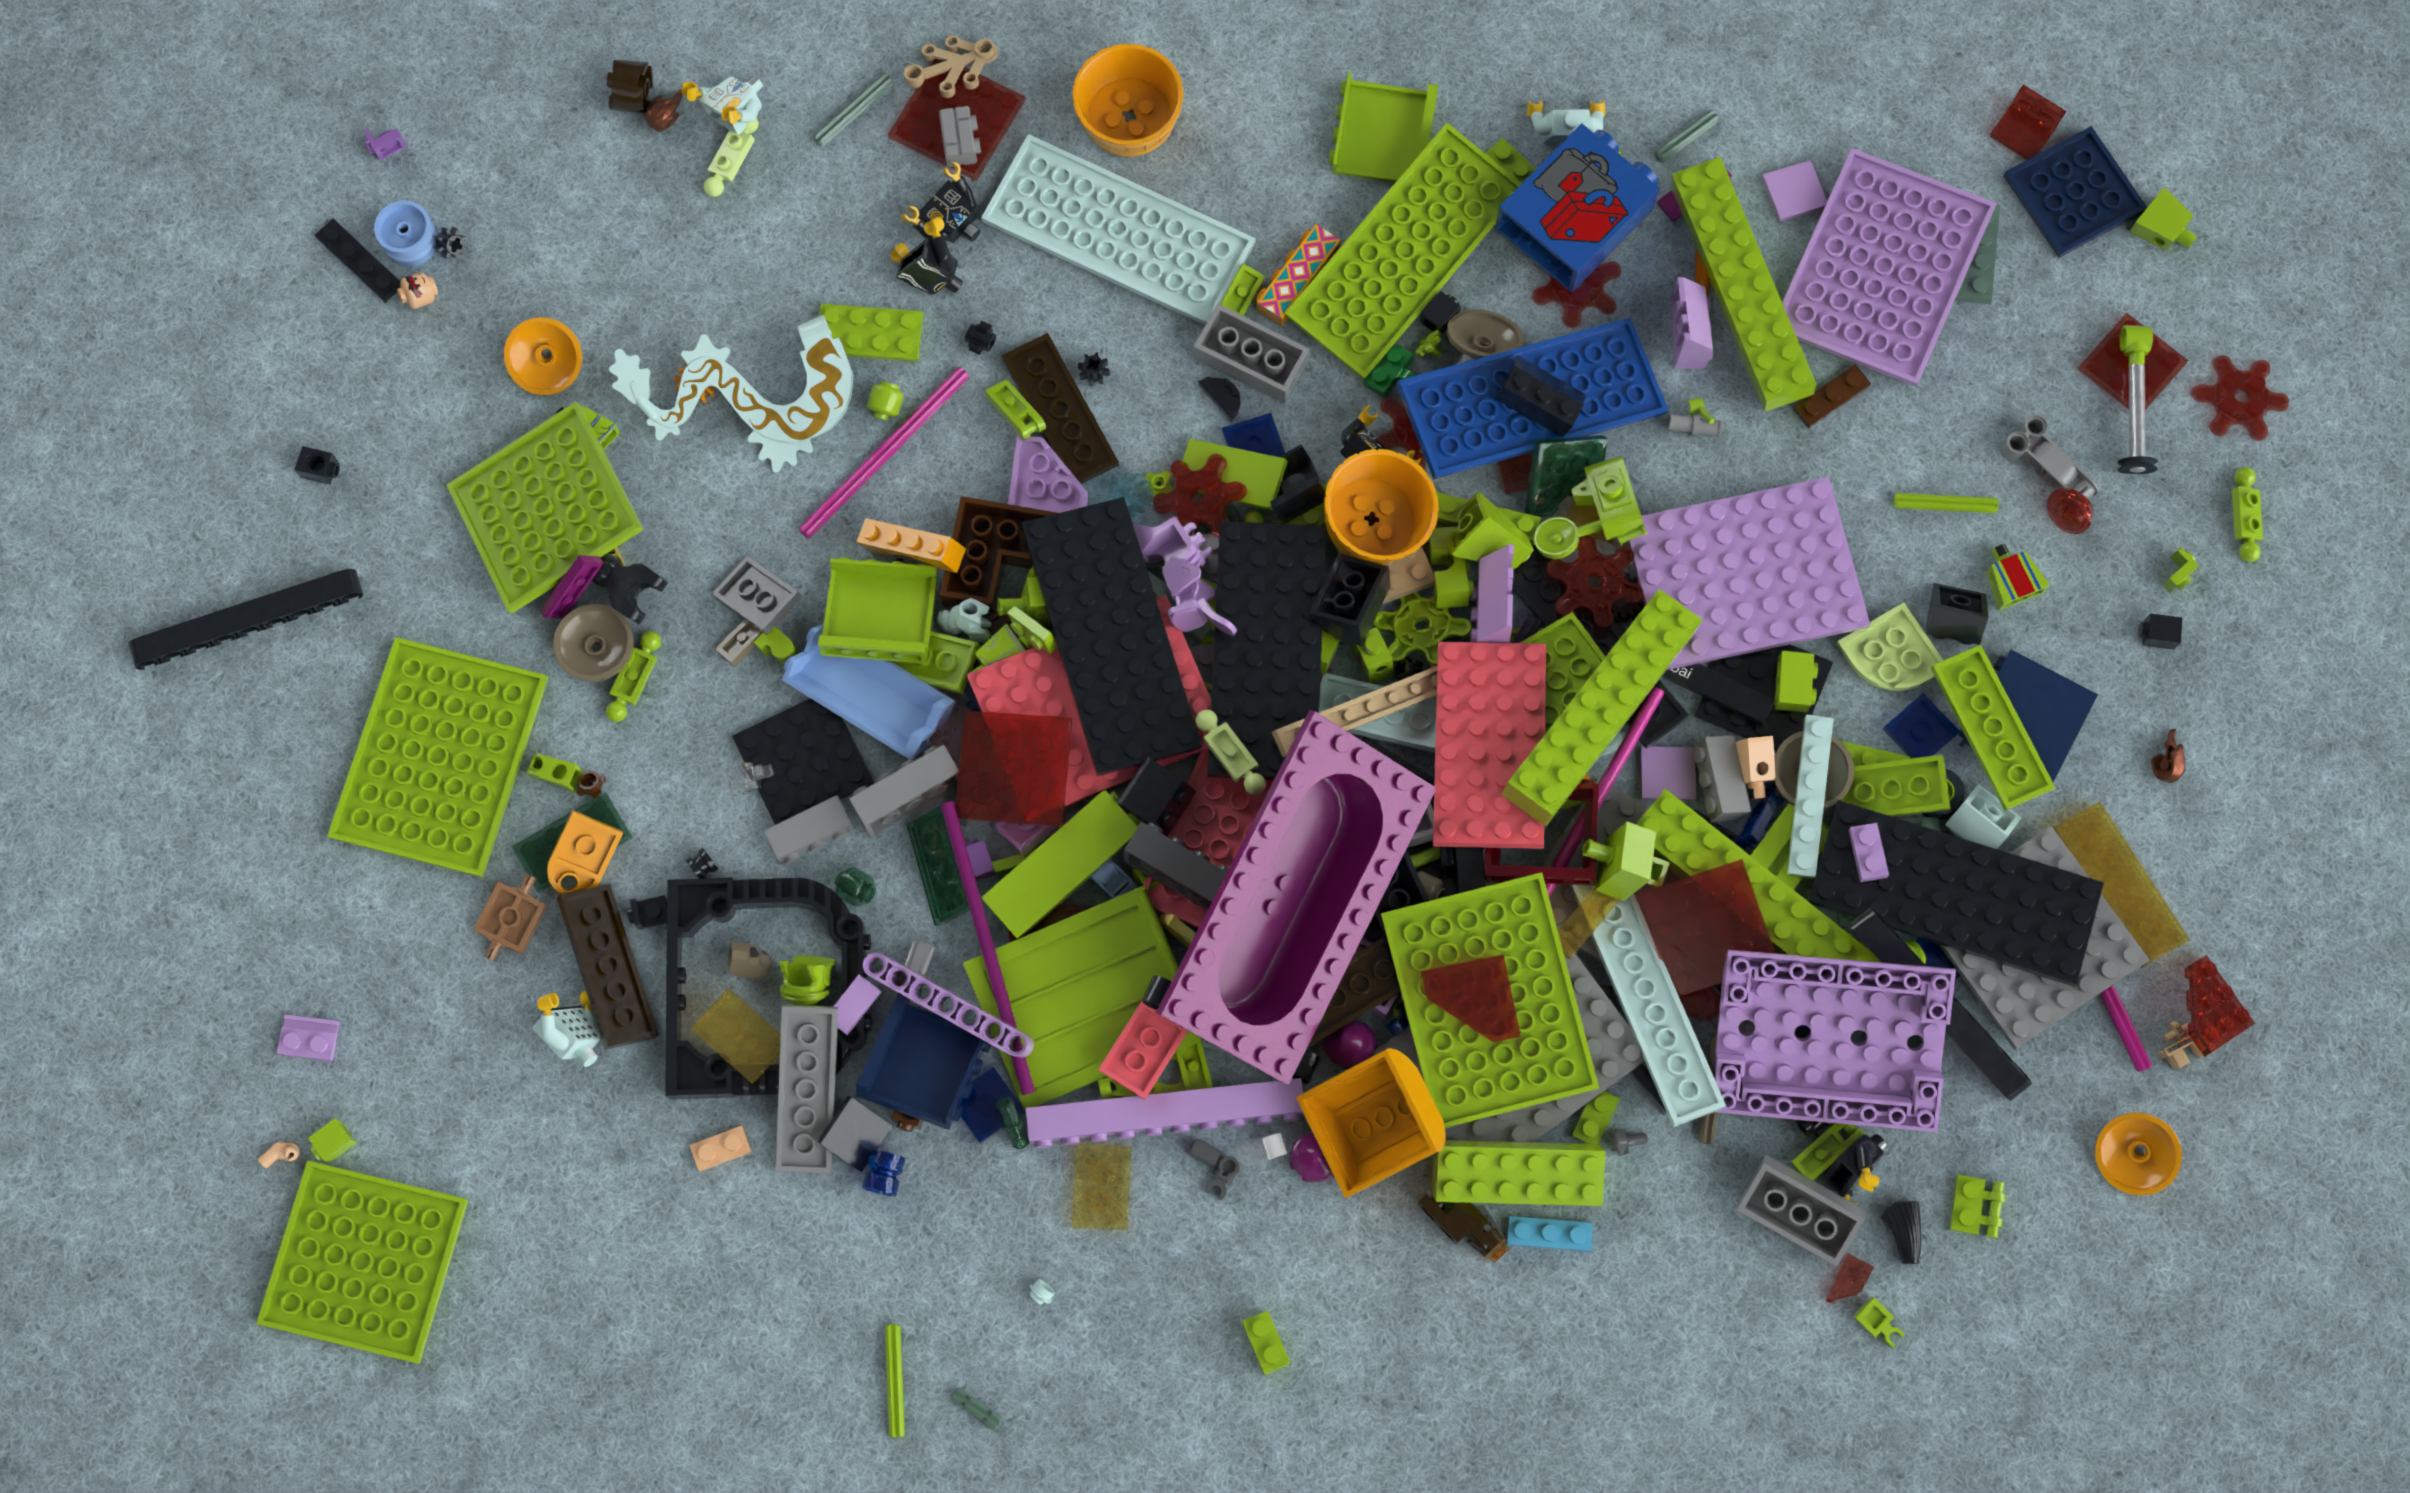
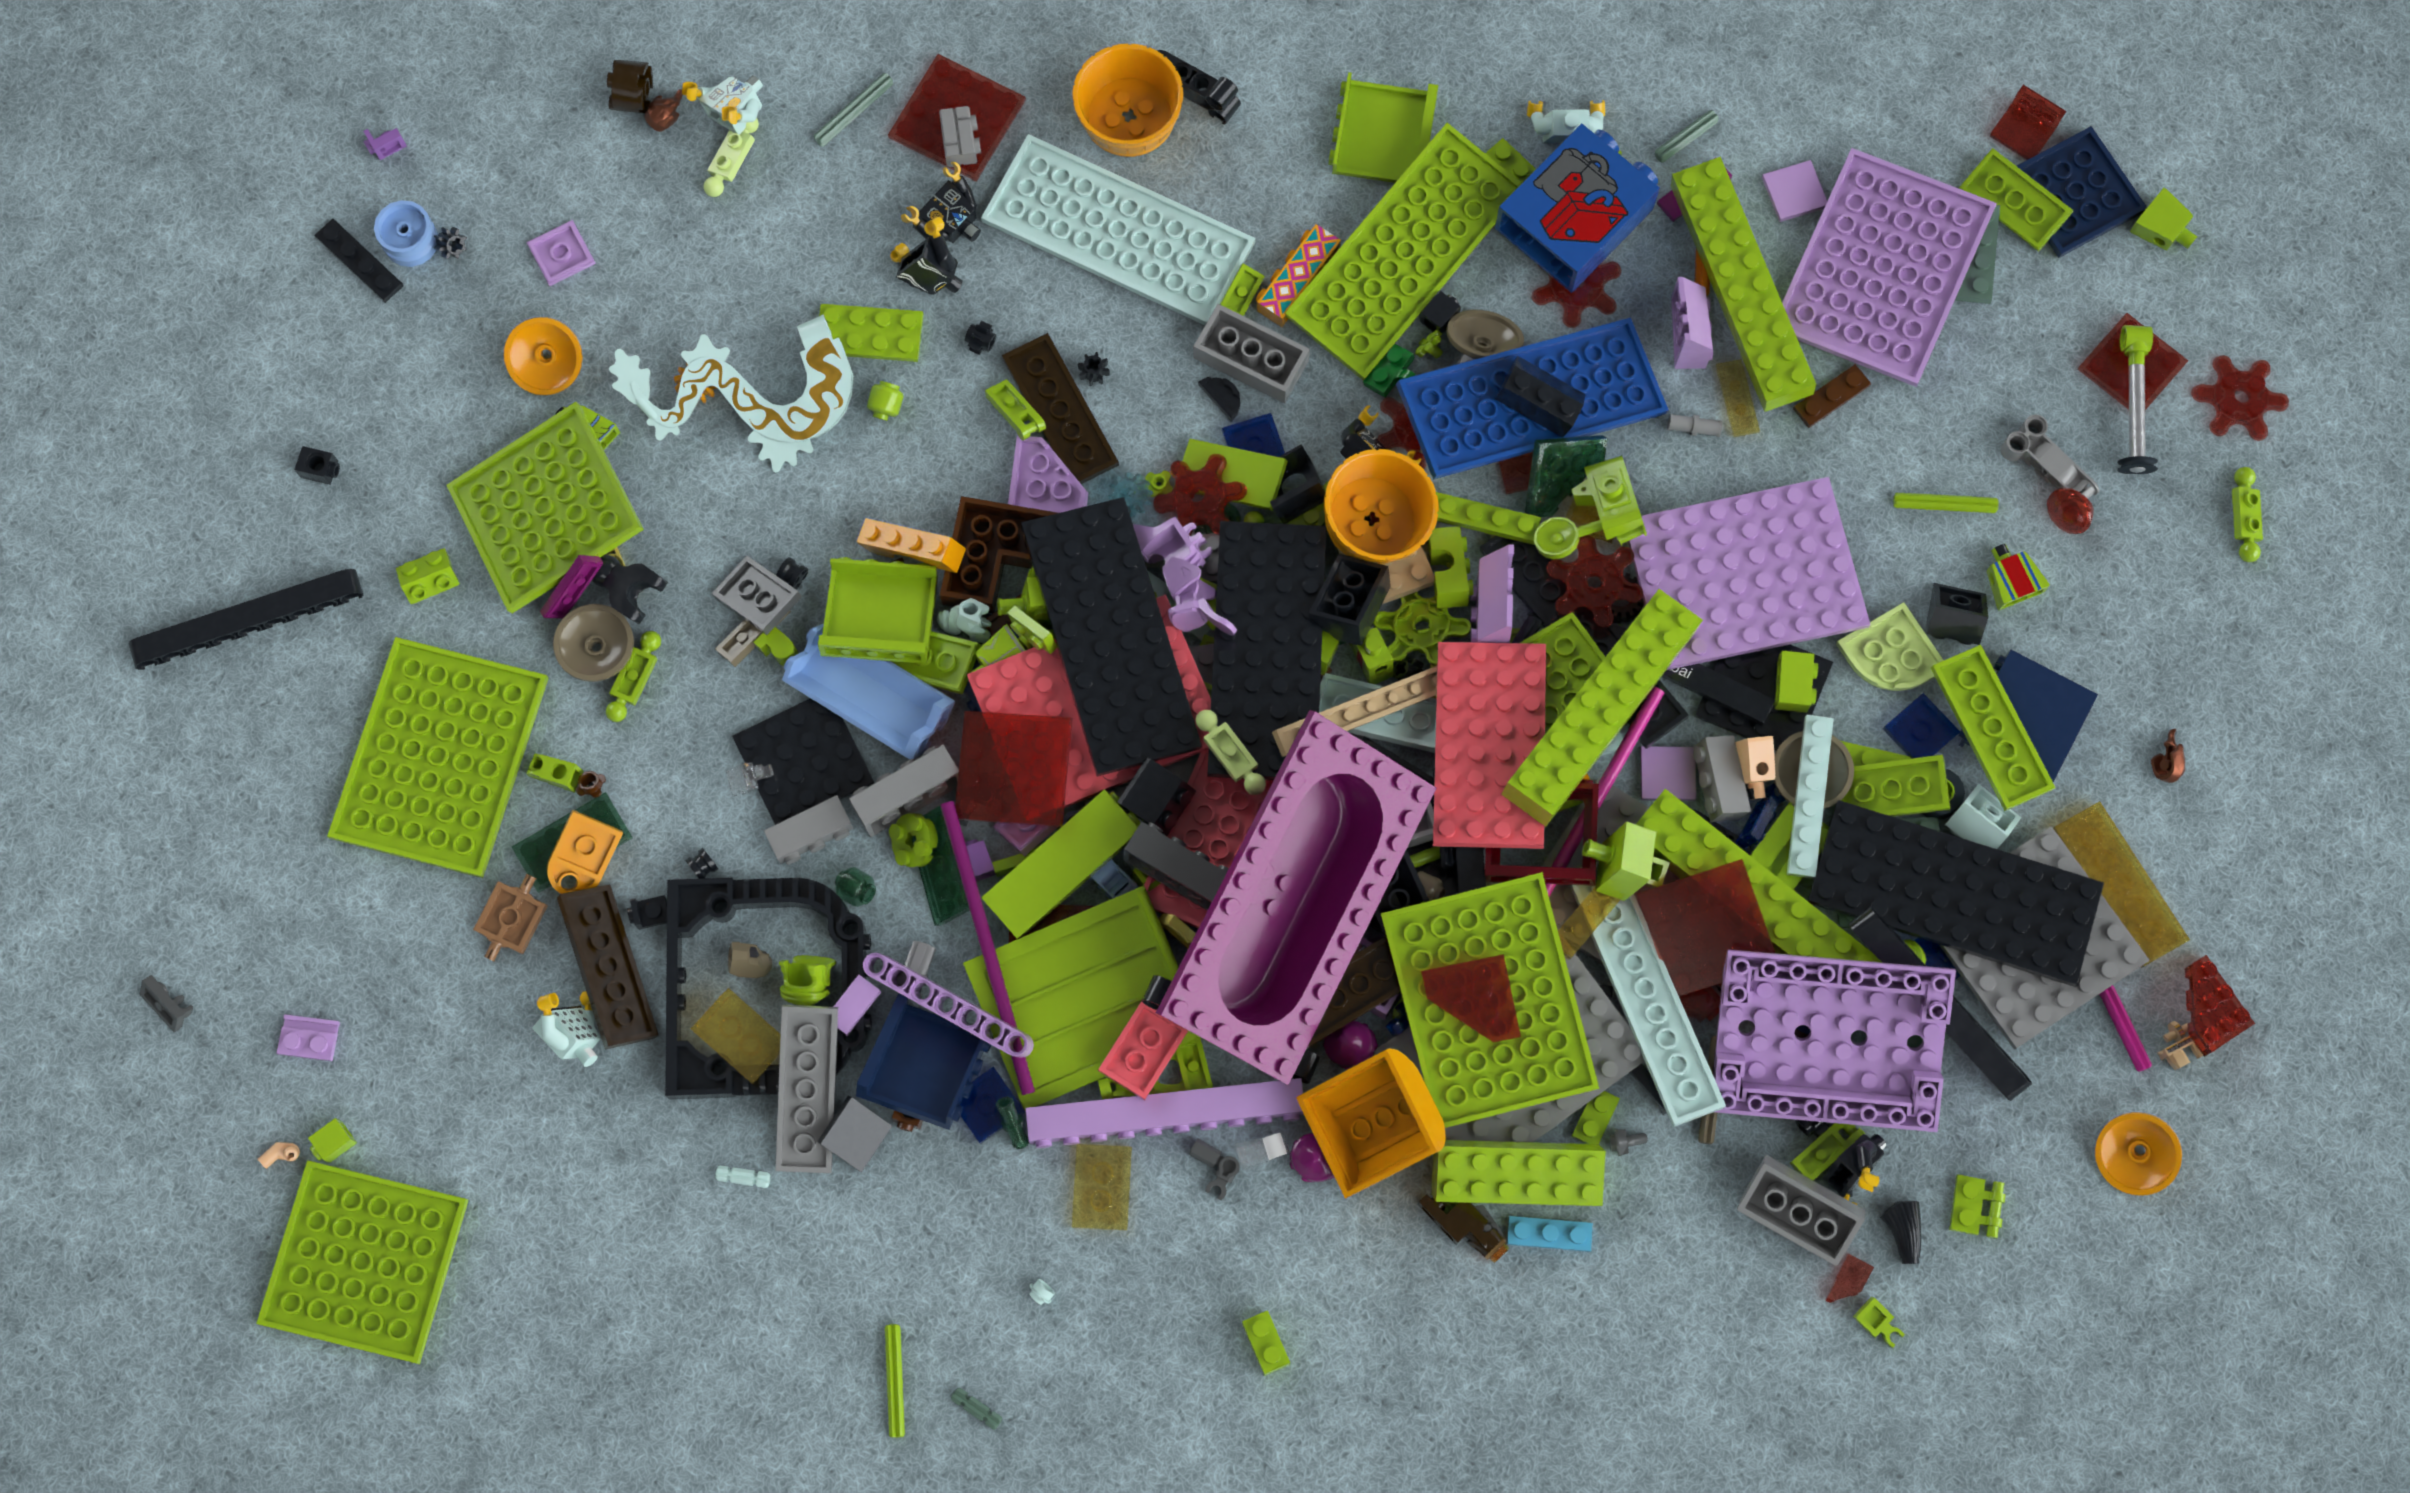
(158, 999): none -> dark grey plate
(417, 290): light nougat head -> none
(427, 576): none -> lime bracket
(561, 253): none -> lavender tile
(720, 1148): light nougat plate -> none
(743, 1176): none -> light aqua axle
(792, 573): none -> black wheel
(883, 452): dark pink axle -> none
(883, 1173): clear blue wheel -> none
(901, 840): none -> lime plate
(980, 53): tan plant -> none
(1217, 97): none -> black piece
(1485, 530): lime slope -> none
(1697, 406): lime hand -> none
(1737, 398): none -> clear yellow tile
(1868, 852): lavender plate -> none
(2024, 203): none -> lime tile
(2161, 631): black brick -> none
(2187, 565): lime bracket -> none

